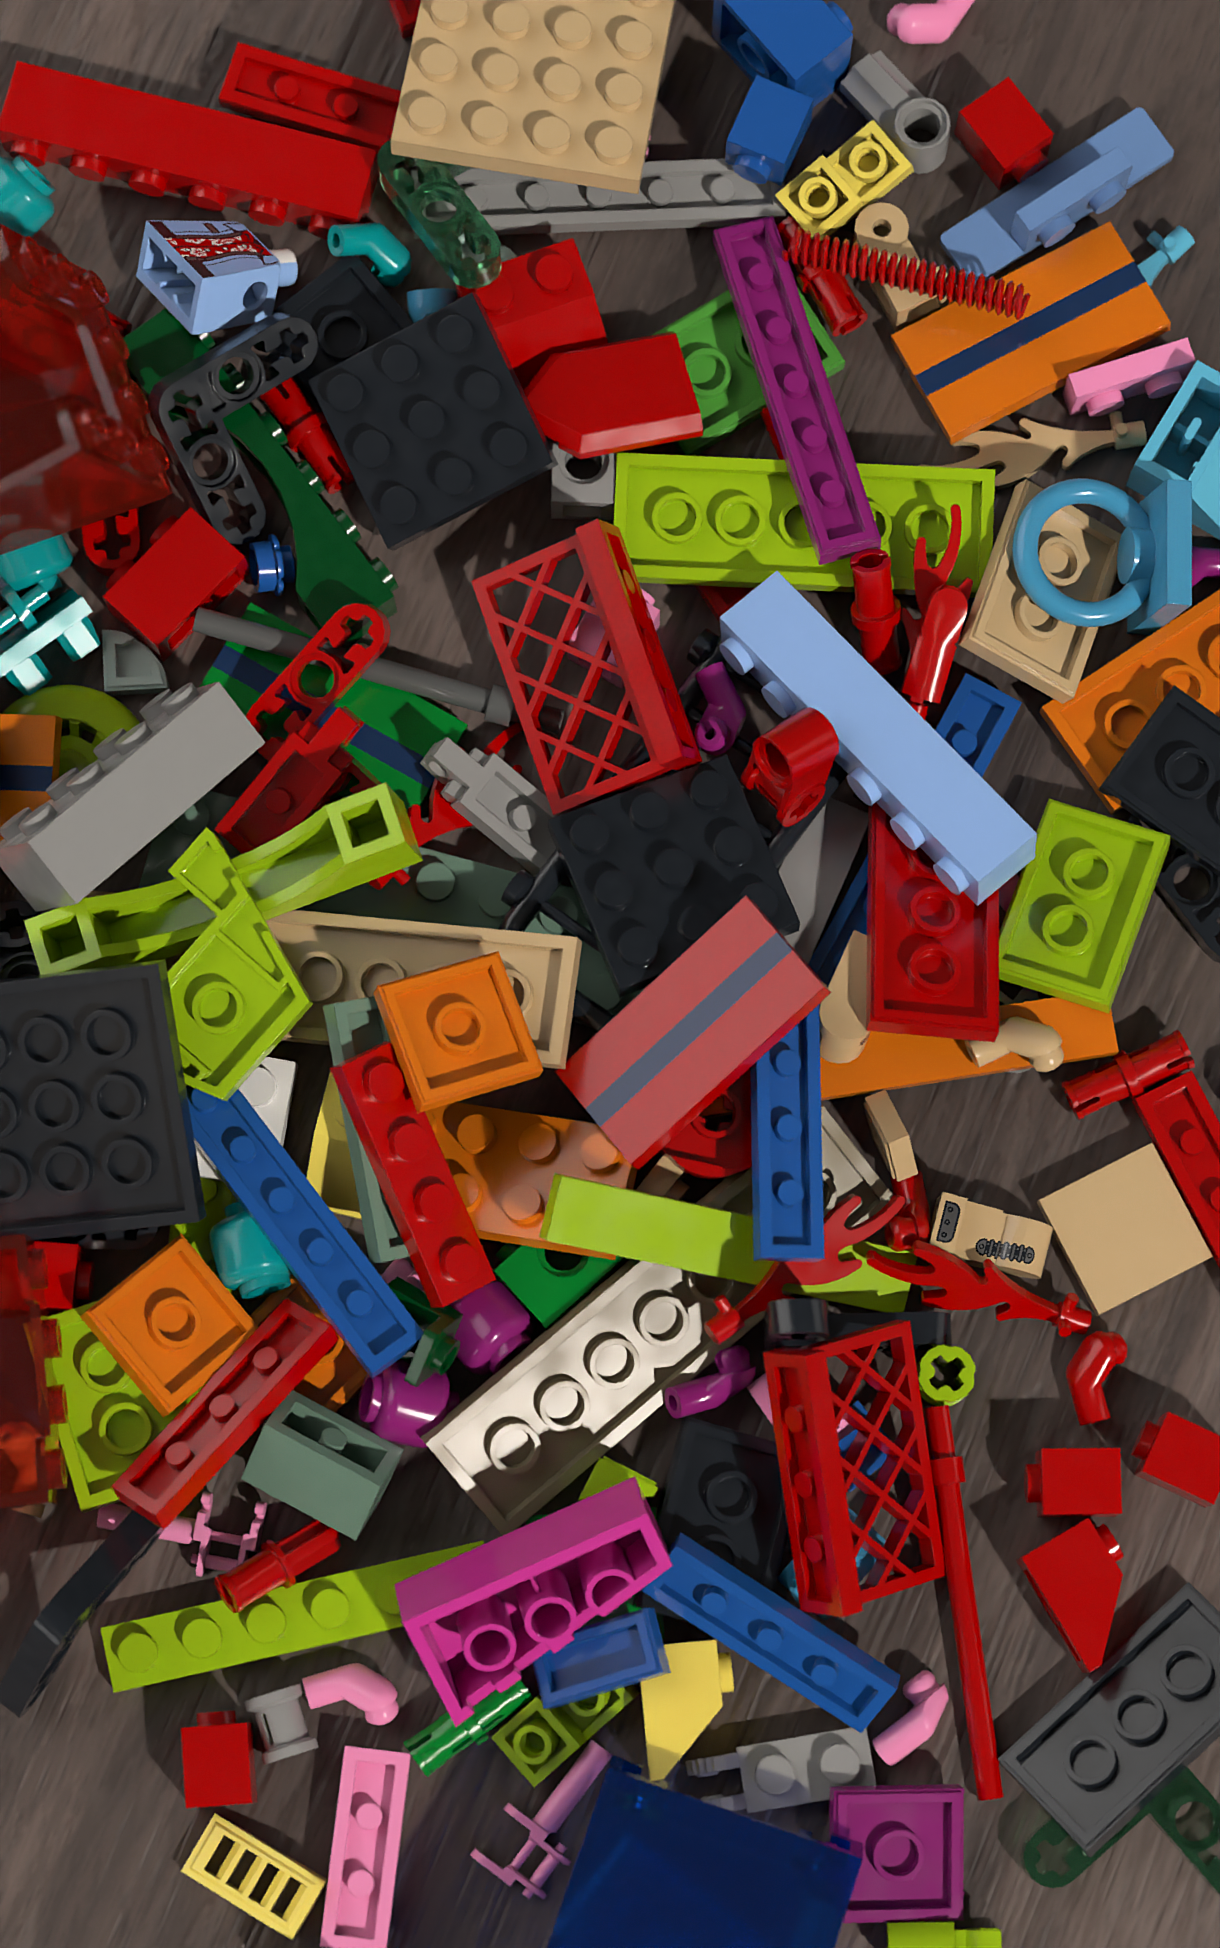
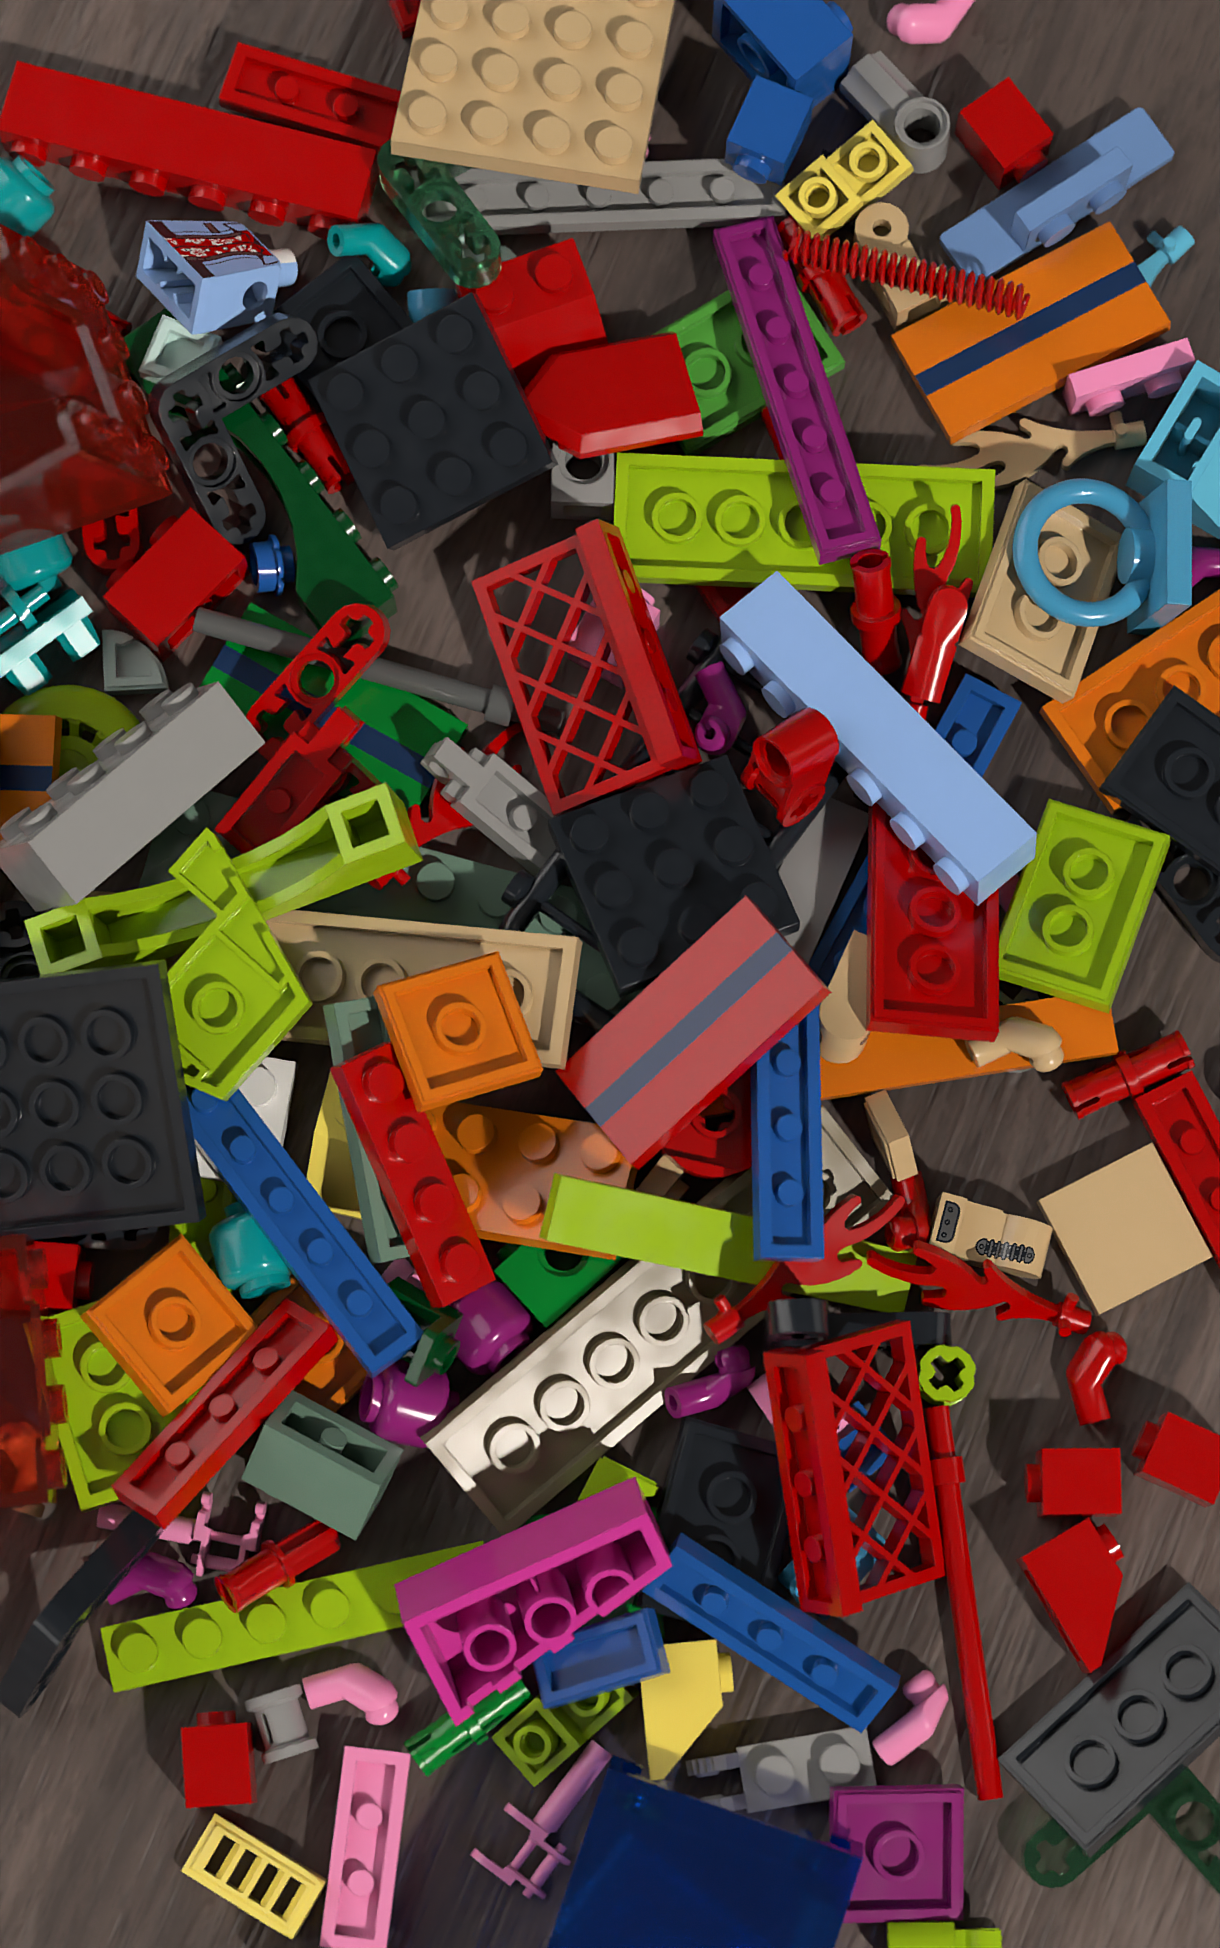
(160, 1577): none -> magenta arm
(173, 348): none -> light aqua tile

